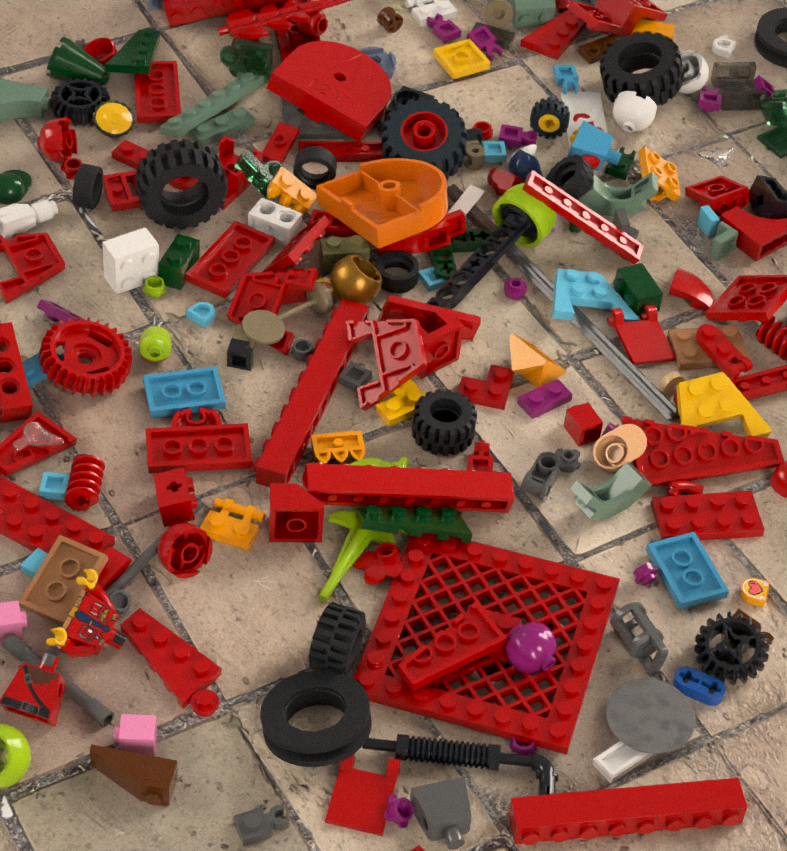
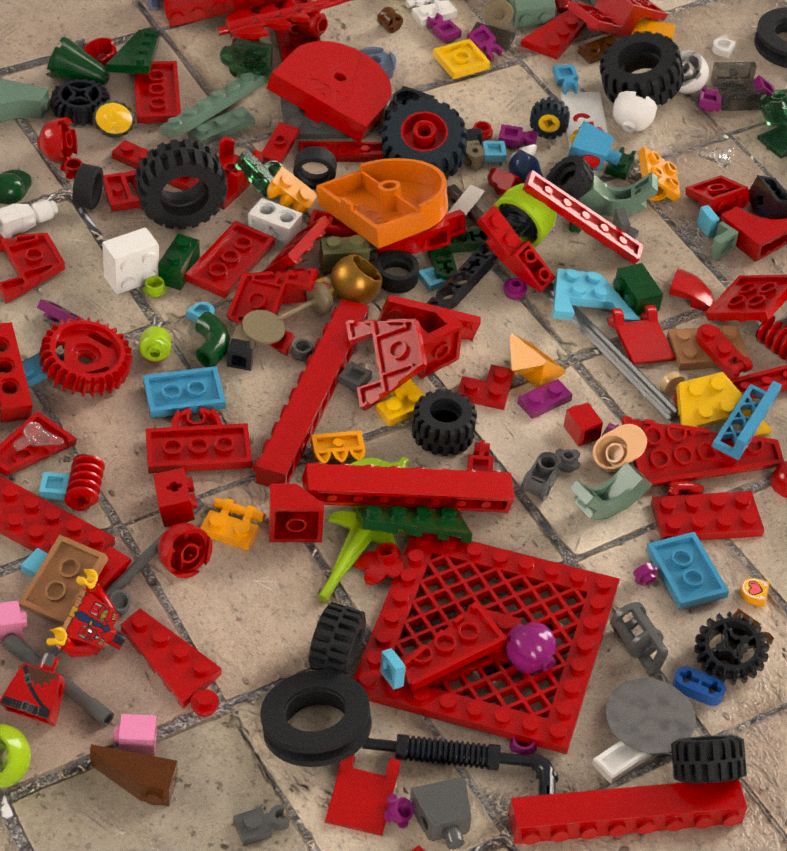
(215, 337): none -> dark green cylinder
(392, 668): none -> medium azure tile
(514, 254): none -> red slope
(708, 759): none -> black tyre
(749, 423): none -> dark azure fence

